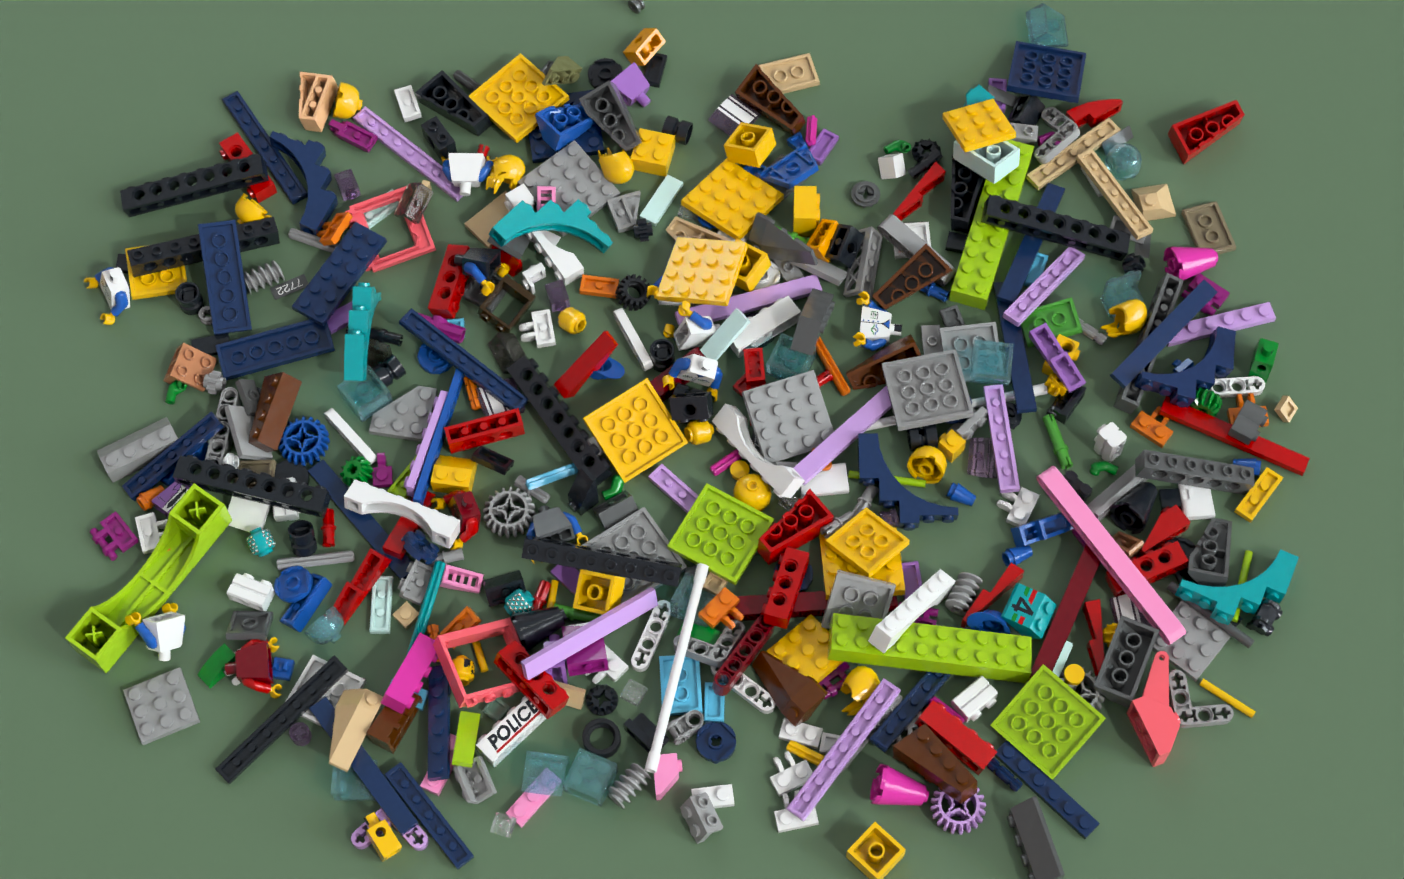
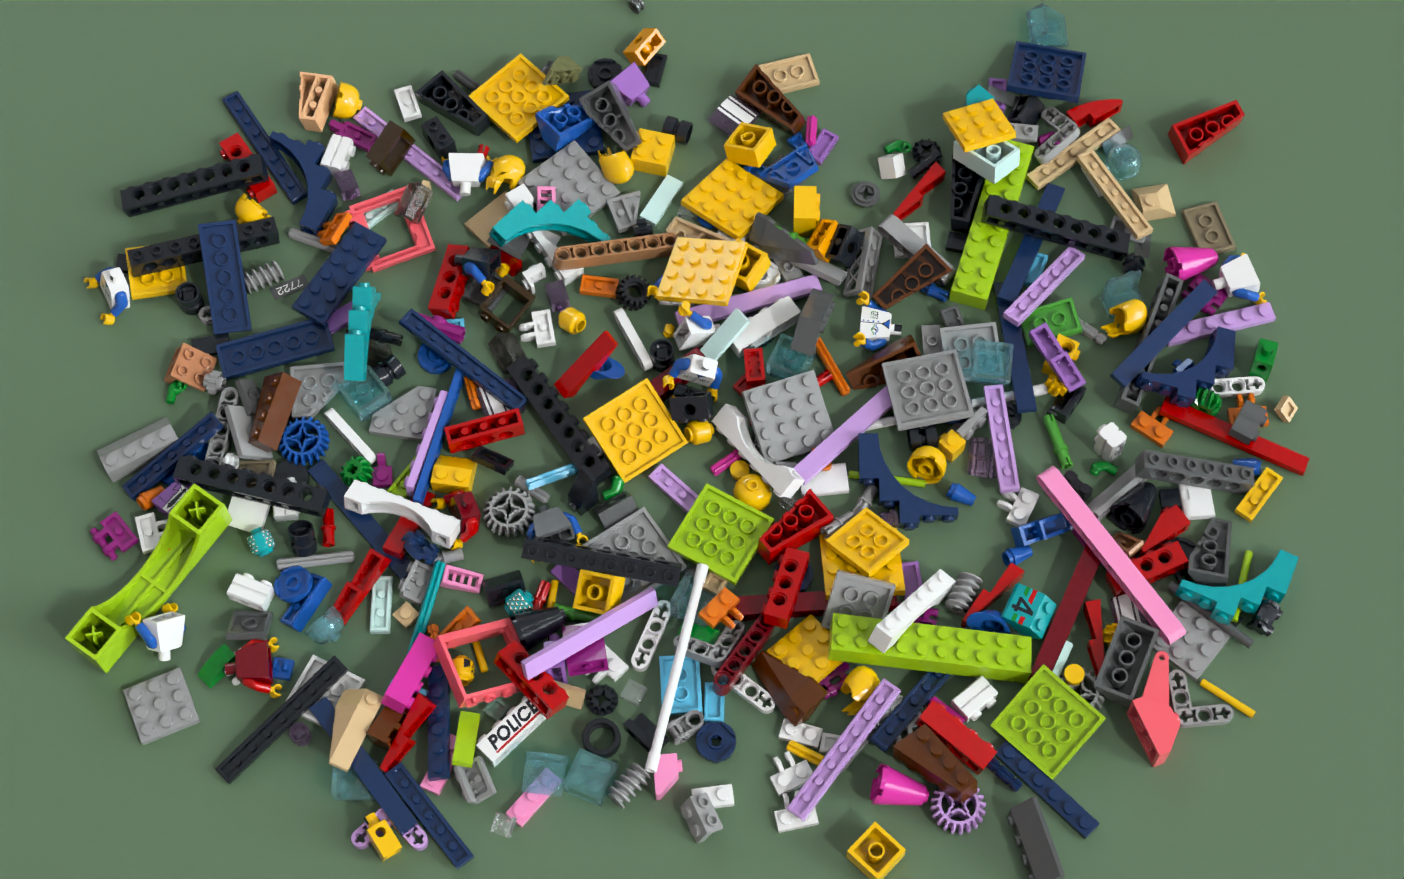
(317, 387): none -> light grey plate
(338, 154): none -> white brick
(390, 148): none -> dark brown window
(403, 743): none -> red slope
(608, 256): none -> medium nougat beam
(1239, 279): none -> white torso

